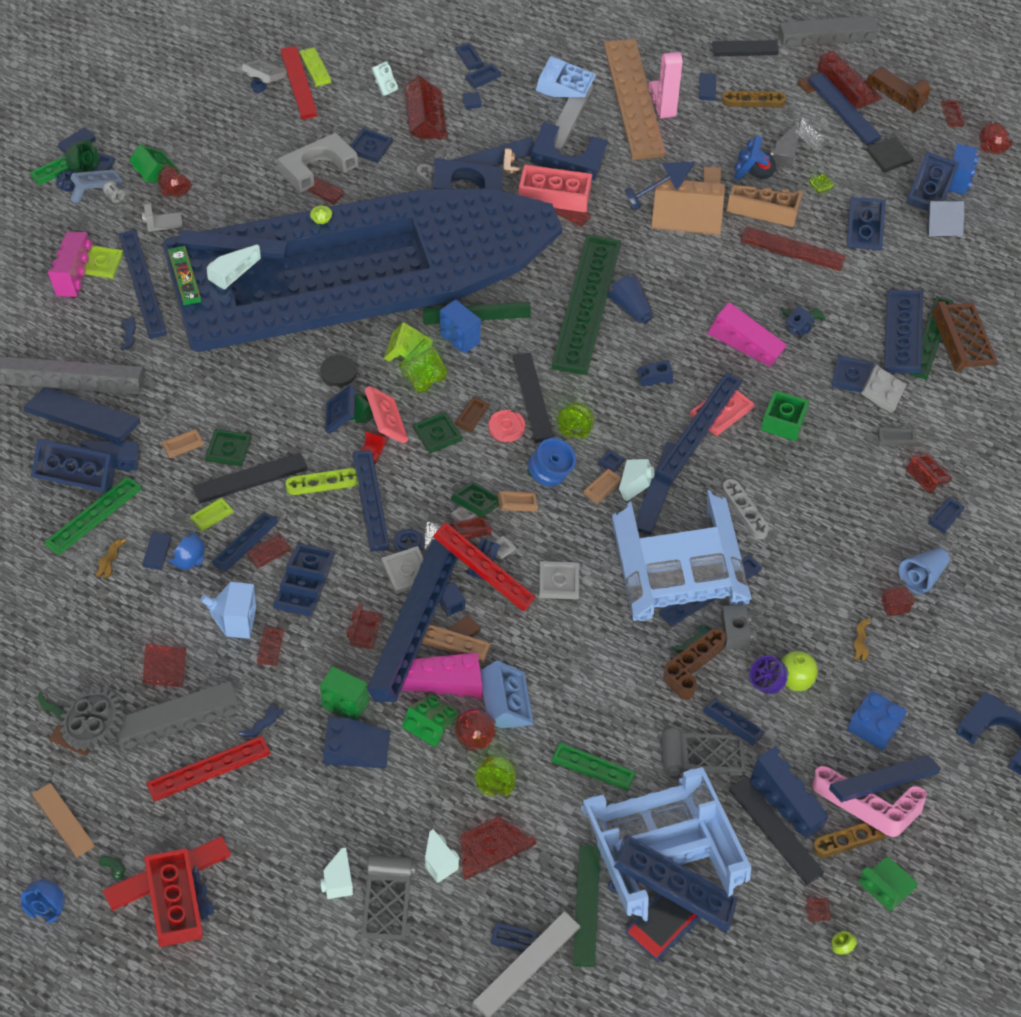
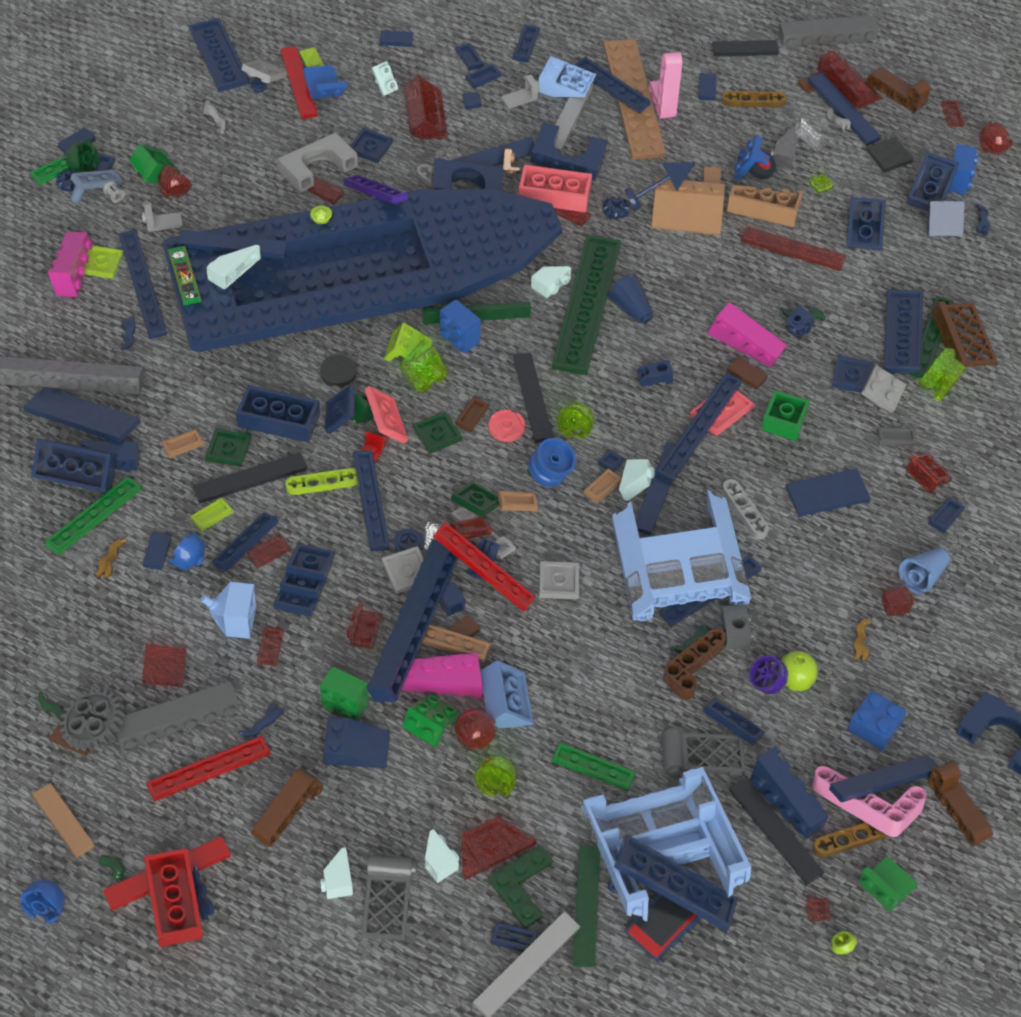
(211, 110): none -> light grey hair
(219, 54): none -> dark blue tile
(278, 413): none -> dark blue brick
(286, 806): none -> reddish brown beam
(323, 82): none -> blue bracket
(375, 189): none -> dark purple tile
(396, 38): none -> dark blue tile
(508, 880): none -> dark green plate
(522, 96): none -> light grey bracket
(526, 43): none -> dark blue tile
(550, 279): none -> light aqua slope
(615, 86): none -> dark blue tile
(616, 213): none -> dark blue gear
(747, 373): none -> reddish brown tile
(827, 492): none -> dark blue tile
(837, 120): none -> light grey hair
(943, 374): none -> clear neon green piece
(959, 805): none -> reddish brown beam
(983, 226): none -> dark blue hair

